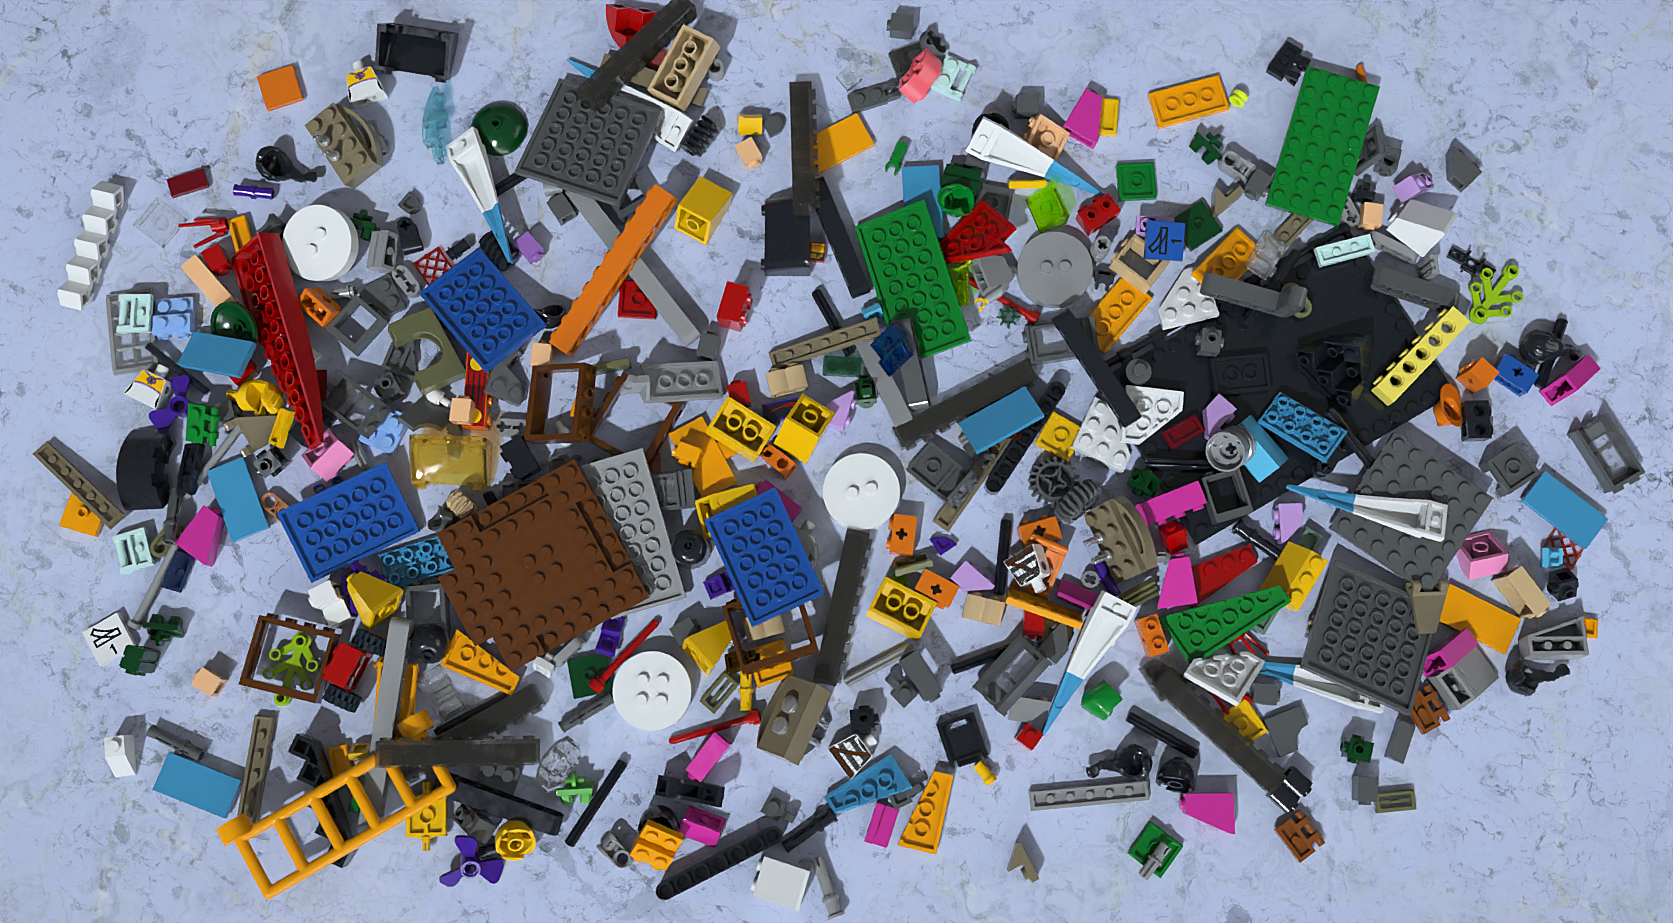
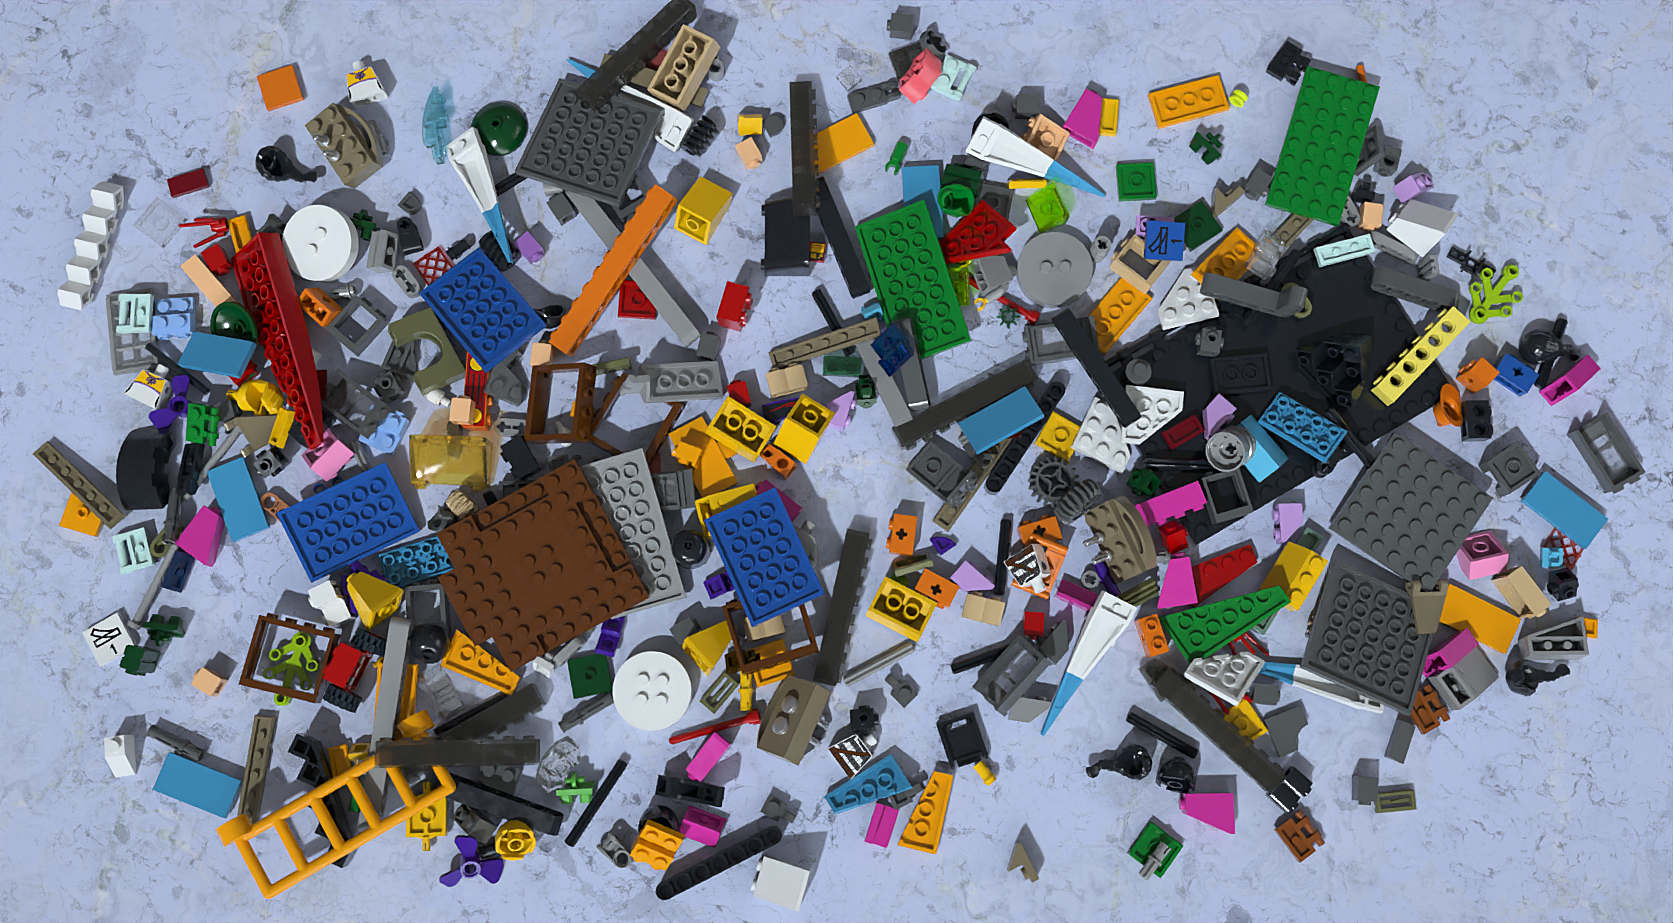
(253, 191): dark purple pin -> none
(383, 295): dark grey wing -> none
(415, 50): black windscreen -> none
(424, 414): dark grey tile -> none
(598, 683): red piece -> none
(626, 21): red brick -> none
(817, 824): black pin -> none
(830, 897): light grey pin -> none
(861, 492): white brick -> none
(921, 677): dark grey window -> none
(1028, 736): red brick -> none
(1044, 608): light orange tile -> none
(1089, 795): light grey tile -> none
(1097, 214): red brick -> none
(1100, 700): green piece -> none
(1103, 277): black tile -> none
(1237, 168): light grey piece -> none
(1252, 536): black pin -> none
(1356, 749): dark green brick -> none
(1410, 516): white plate -> none
(1460, 169): dark grey slope -> none

